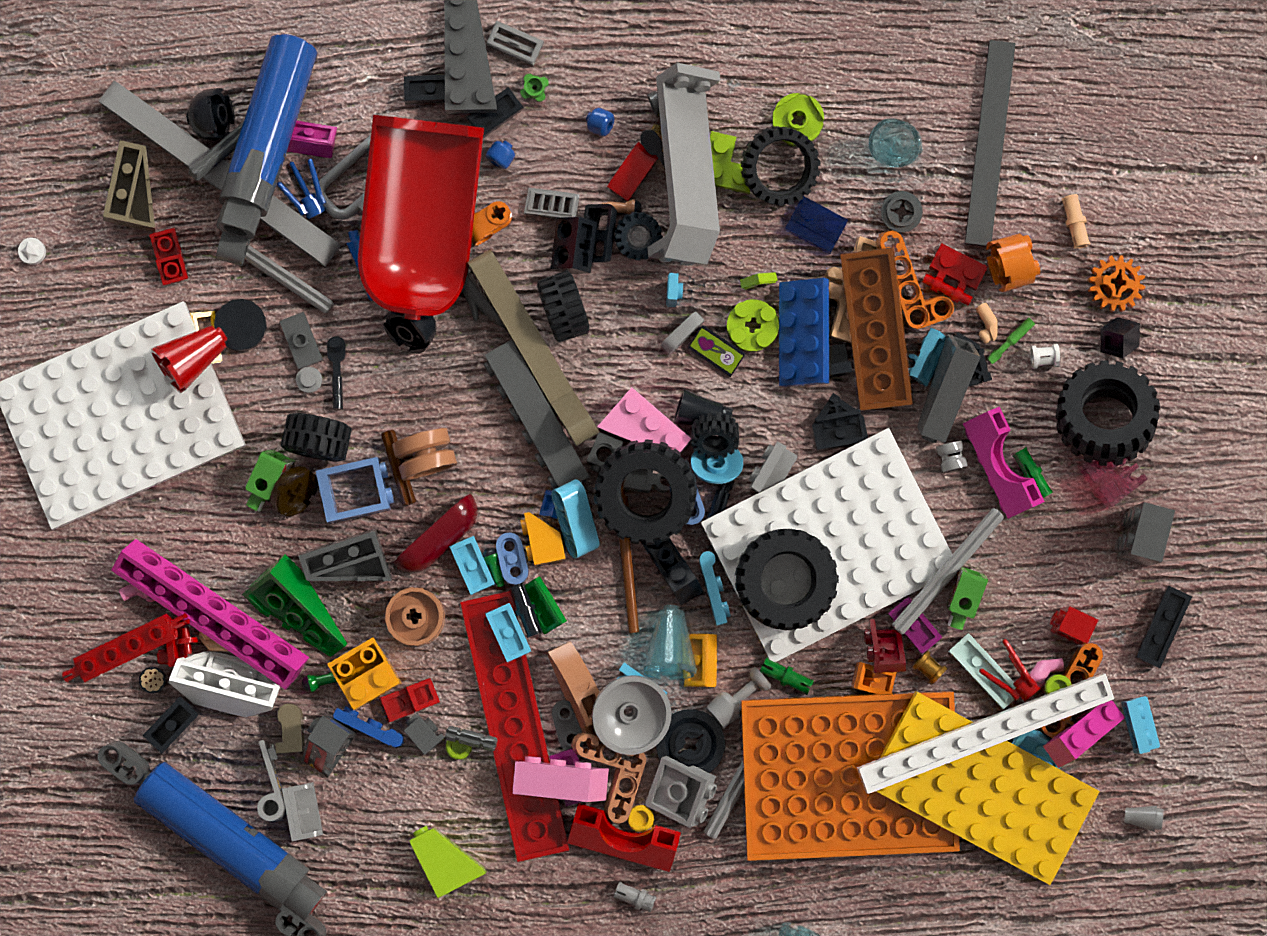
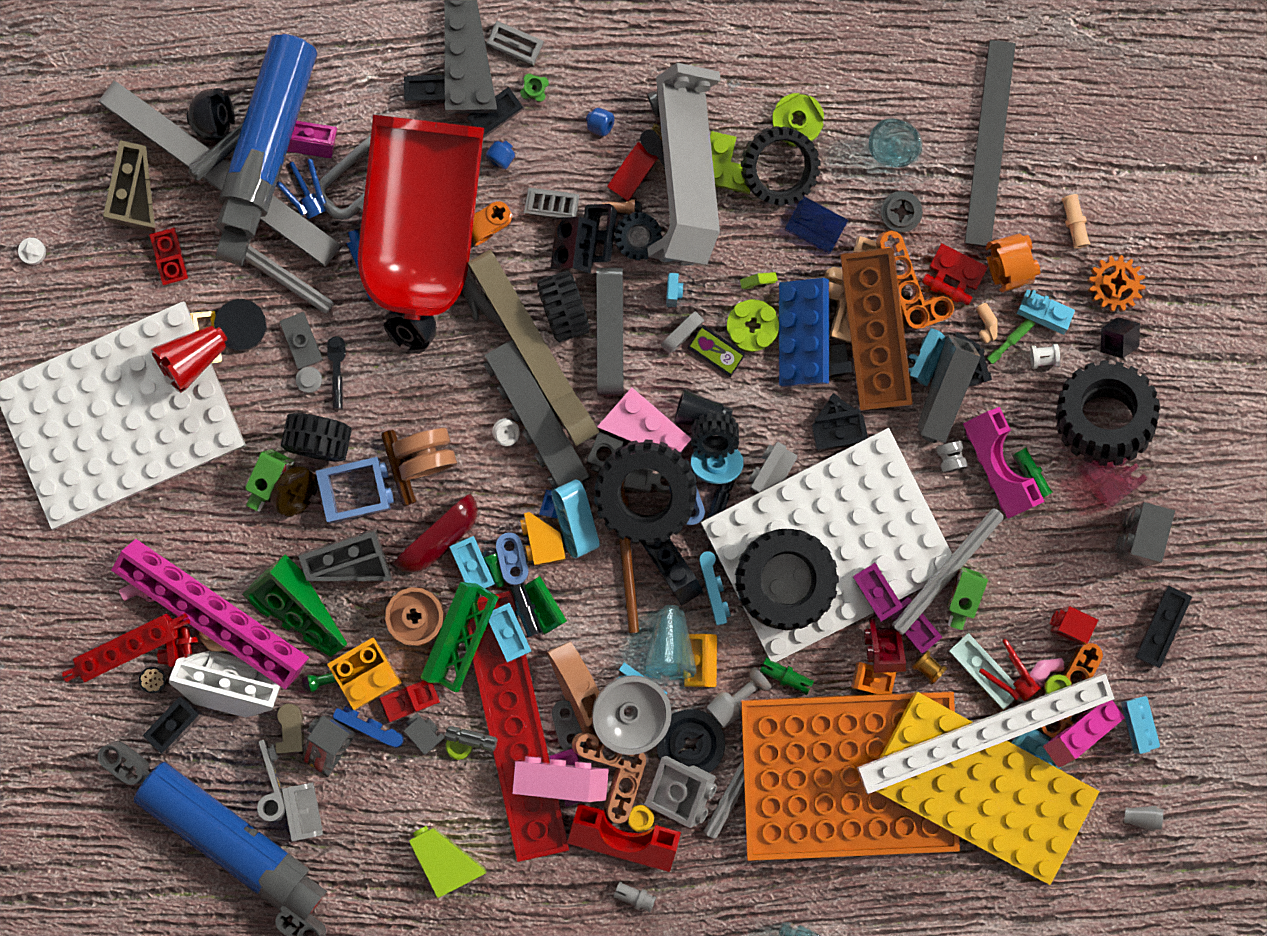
(451, 635): none -> green fence
(506, 432): none -> white tile
(610, 331): none -> dark grey beam
(877, 591): none -> magenta plate
(1045, 311): none -> medium azure plate

